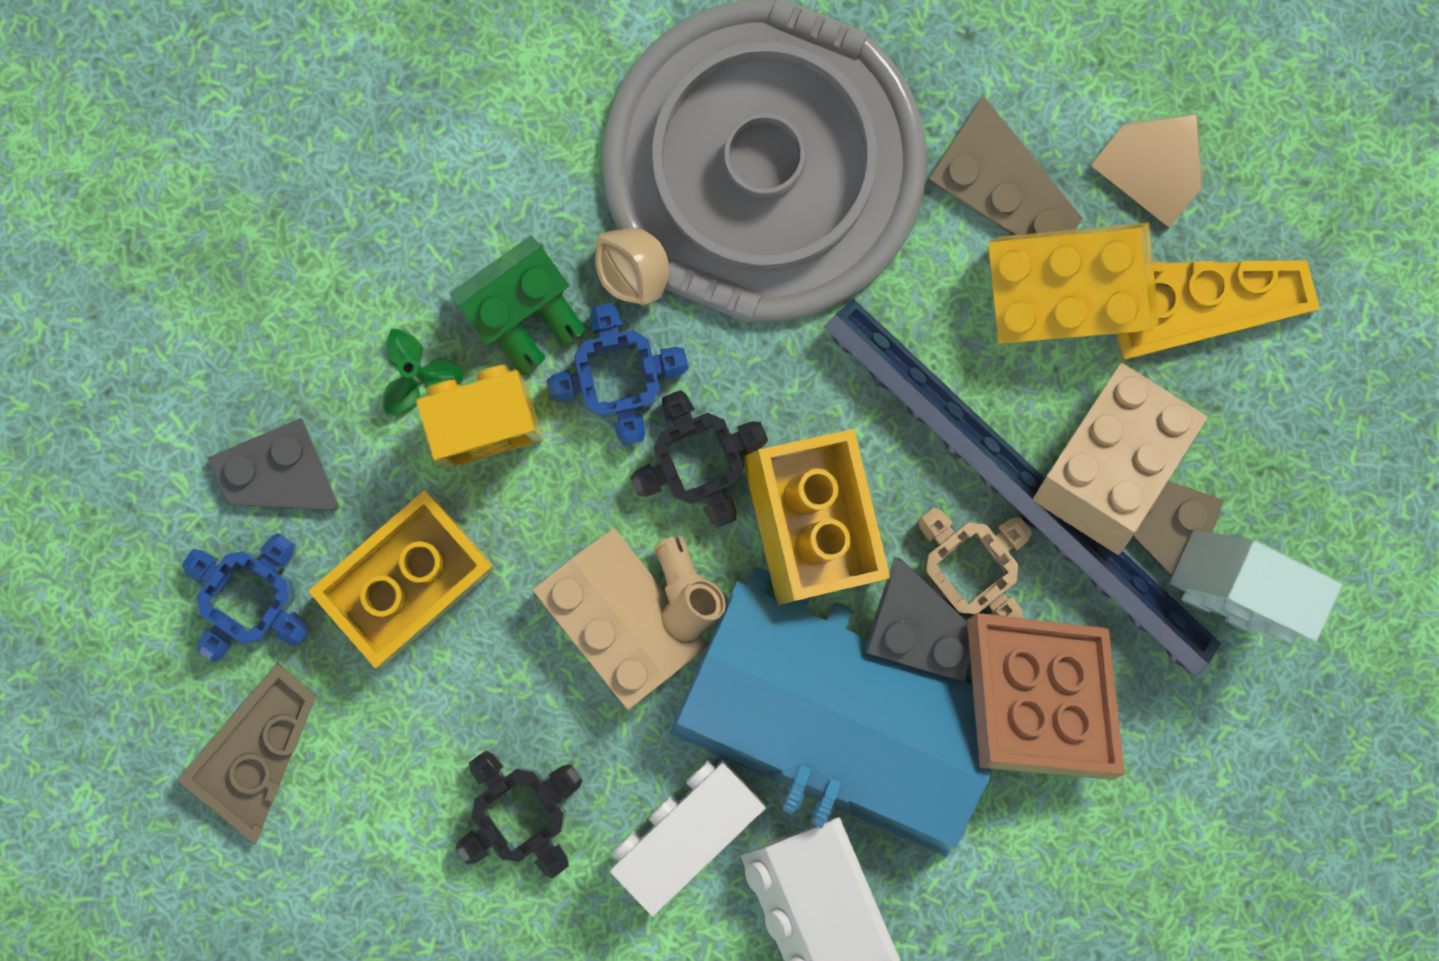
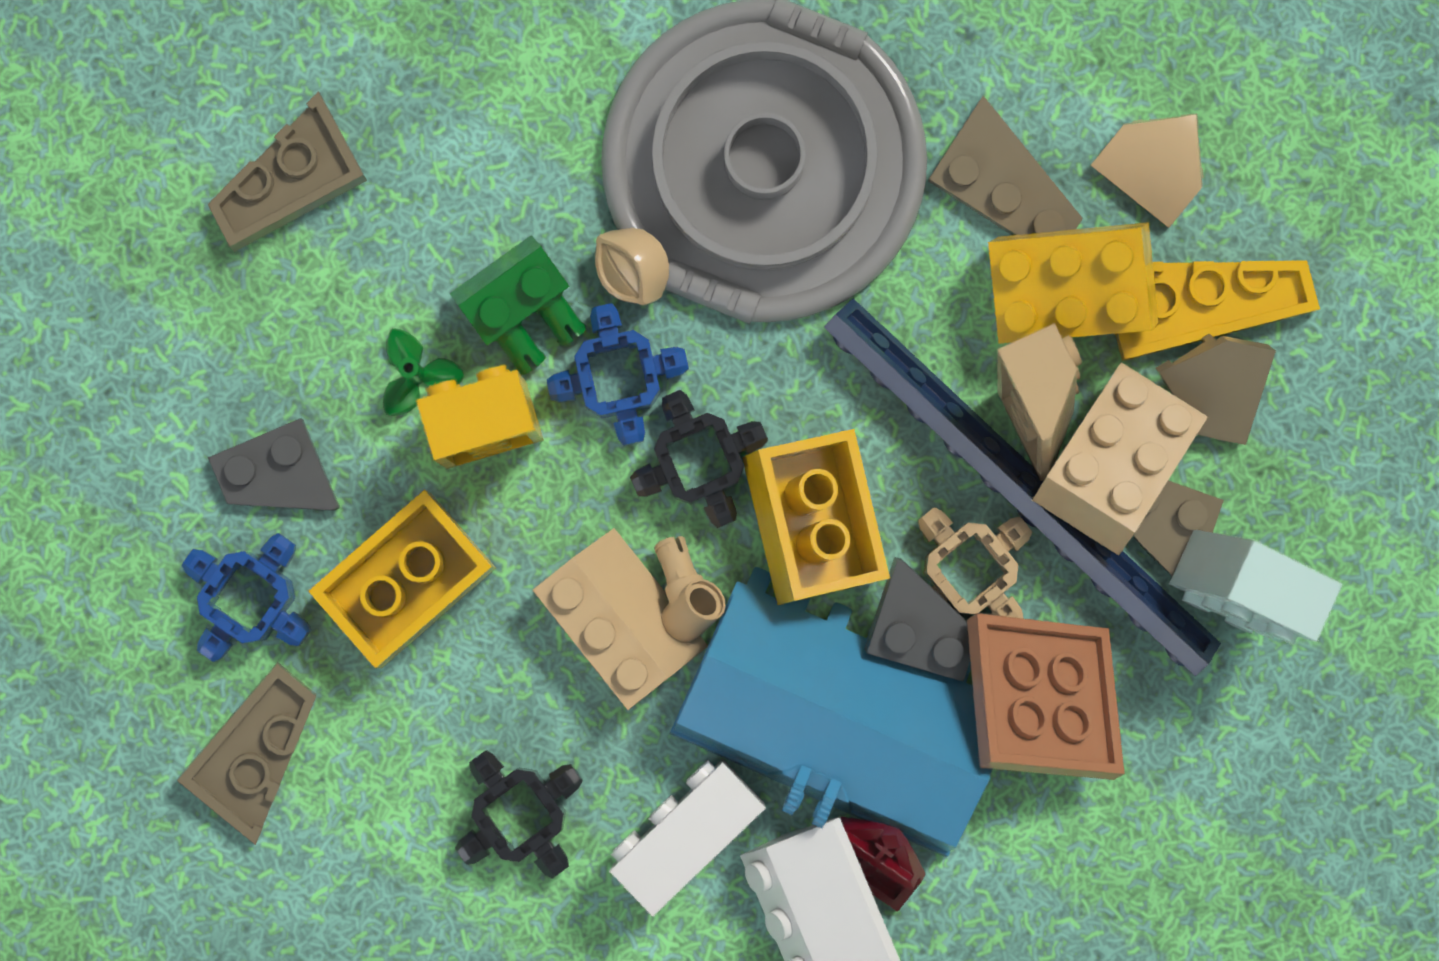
(292, 177): none -> dark tan wing
(885, 860): none -> dark red slope
(1039, 392): none -> tan slope
(1222, 382): none -> dark tan slope

